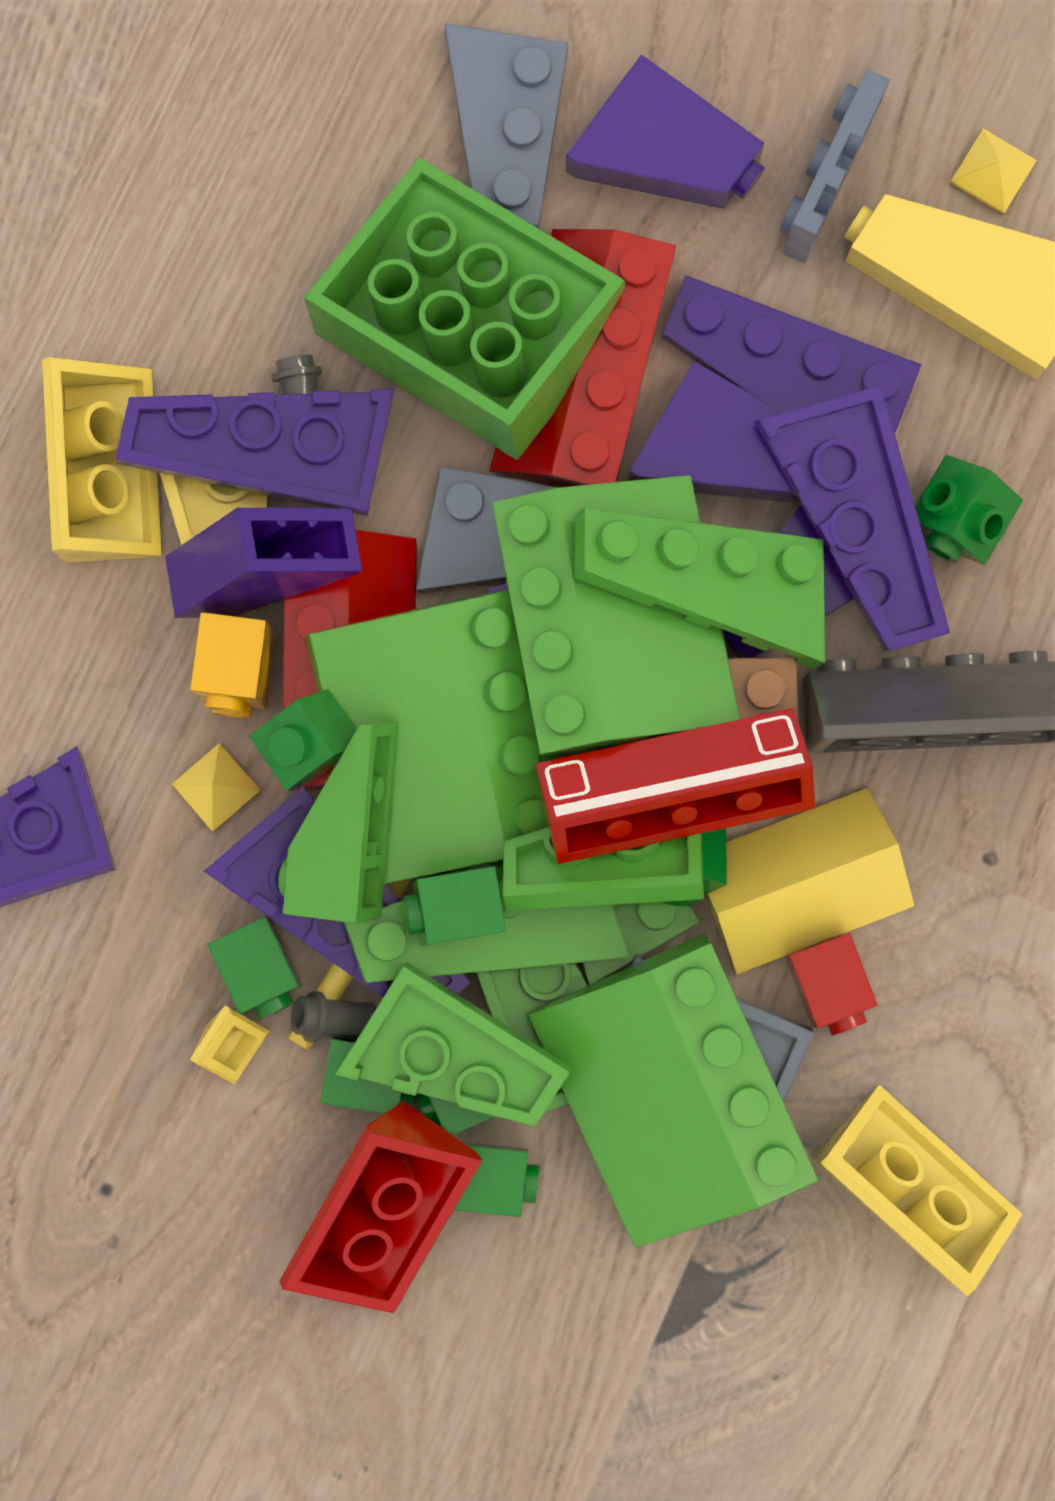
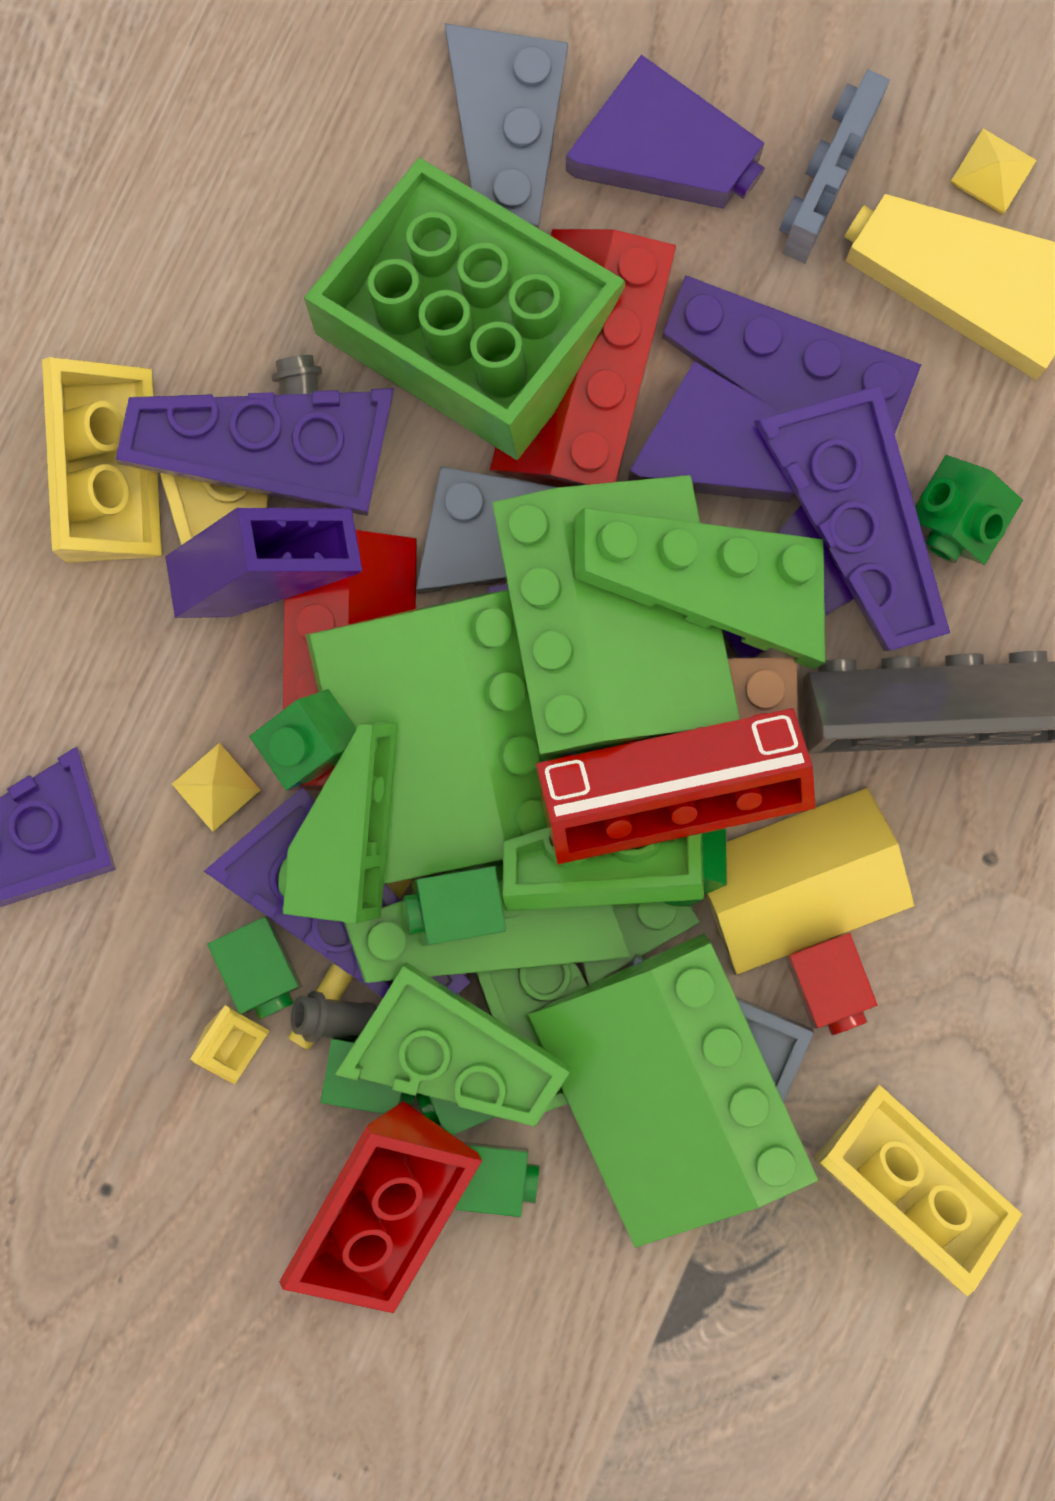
(233, 664): yellow brick -> none

